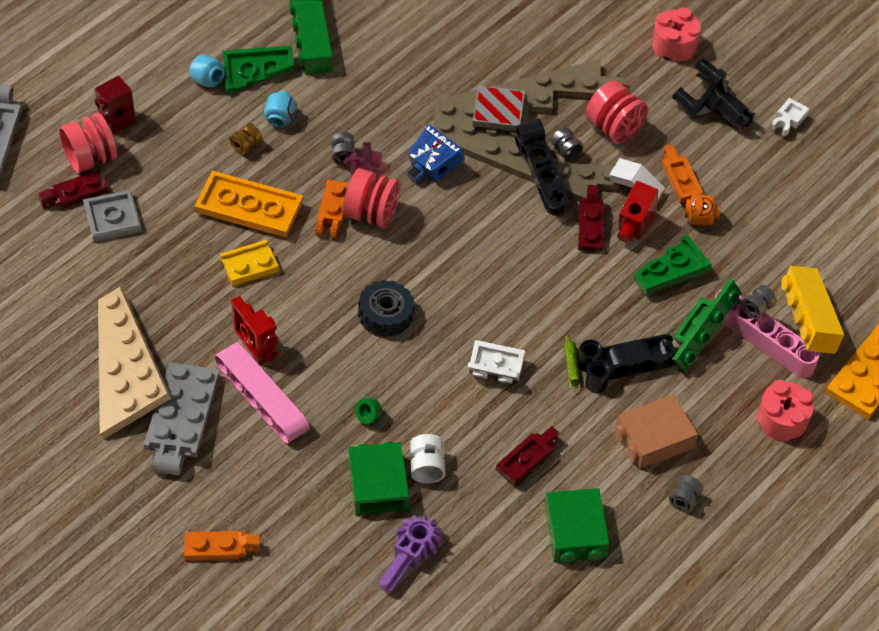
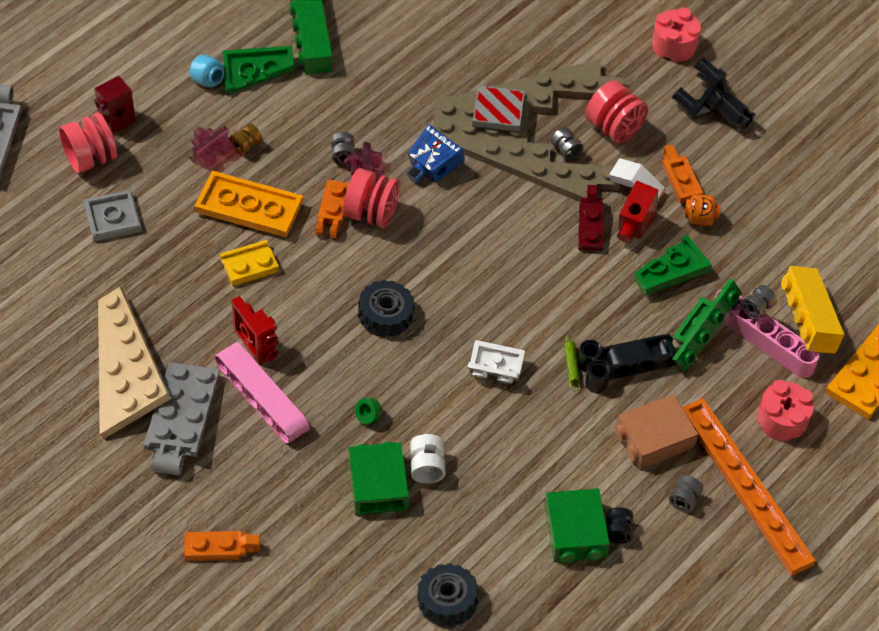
(74, 190): dark red hinge -> none
(203, 151): none -> clear pink hips
(280, 109): medium azure head -> none
(410, 550): medium lavender gear -> none
(447, 609): none -> black wheel
(527, 455): dark red hinge -> none
(530, 142): black piece -> none
(619, 525): none -> black wheel
(749, 488): none -> orange plate
(789, 115): white plate -> none

